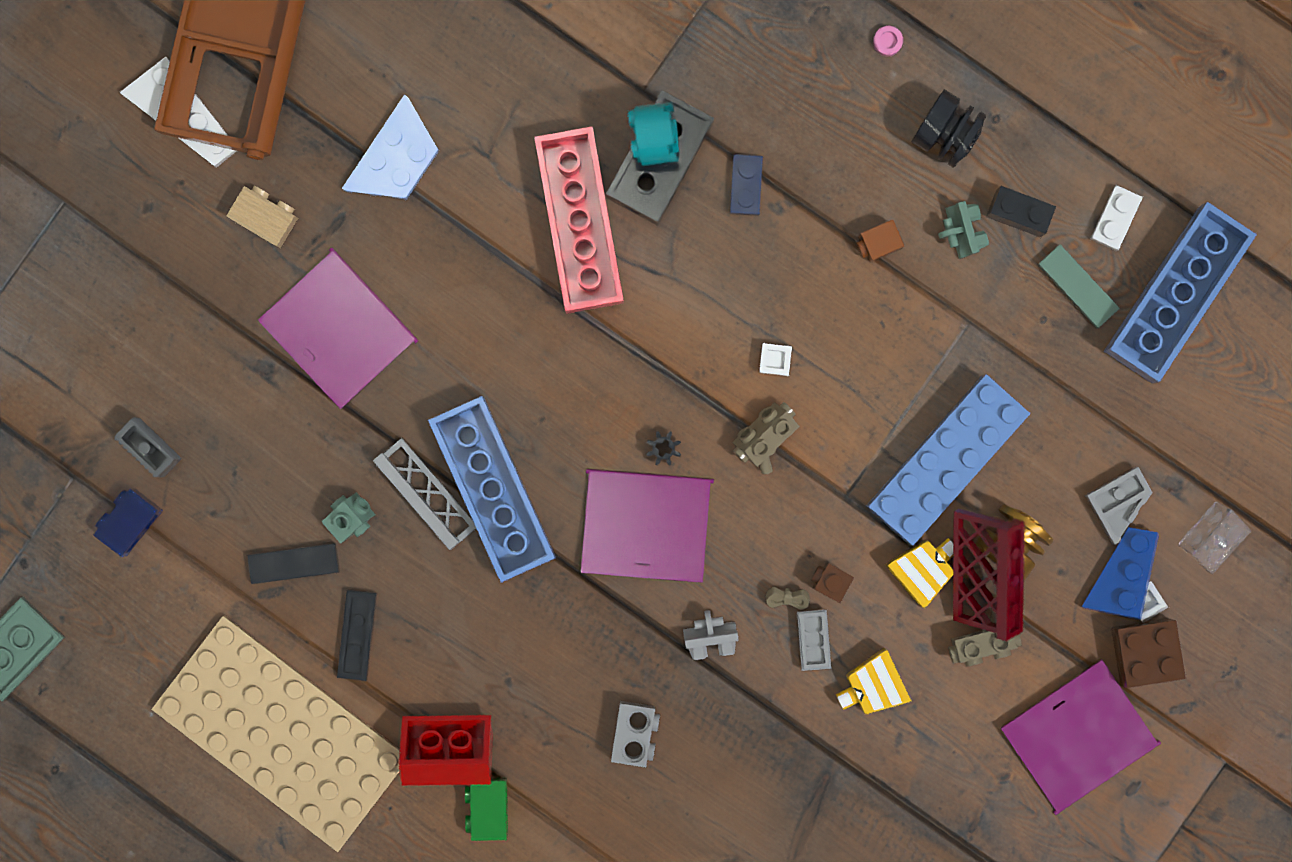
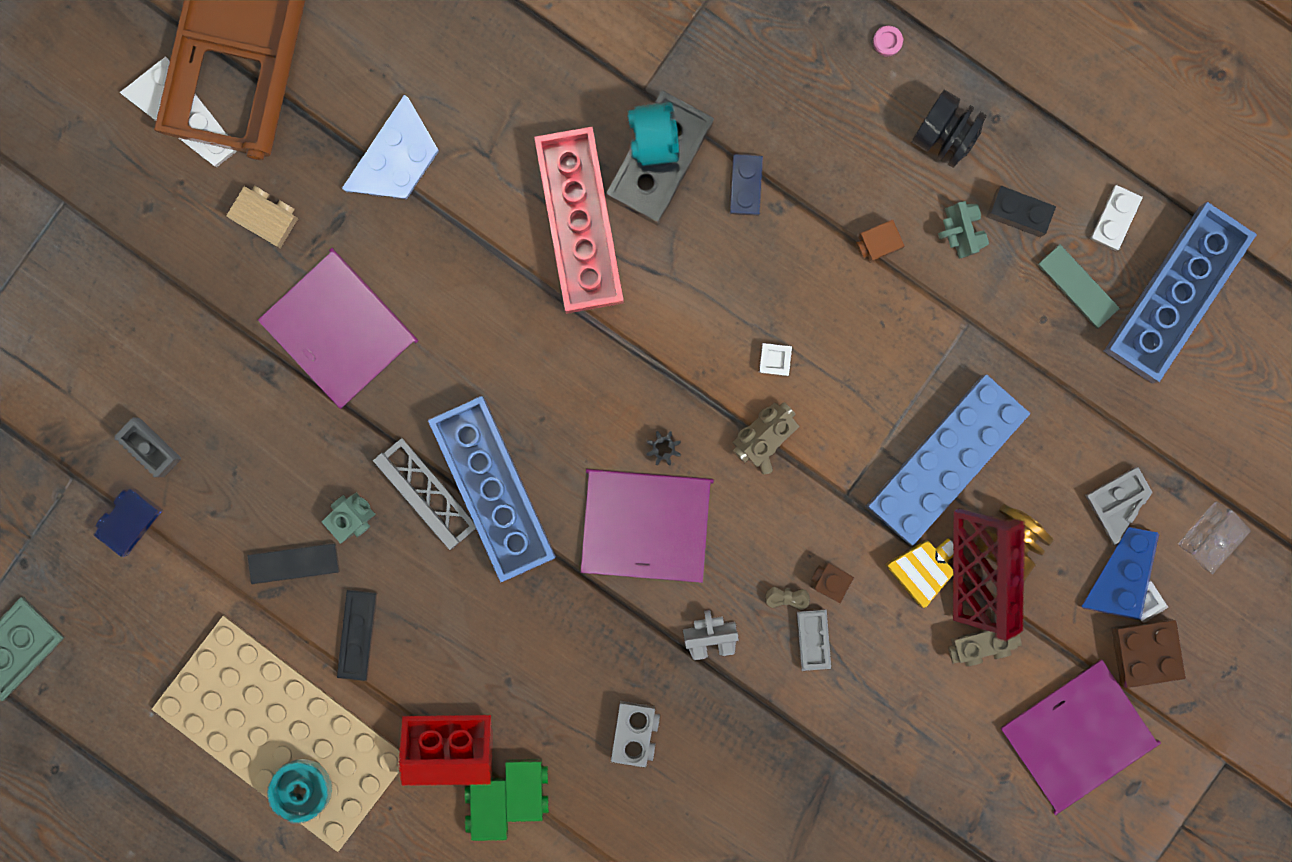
(294, 806): none -> teal brick
(525, 790): none -> green brick
(874, 685): torso -> none

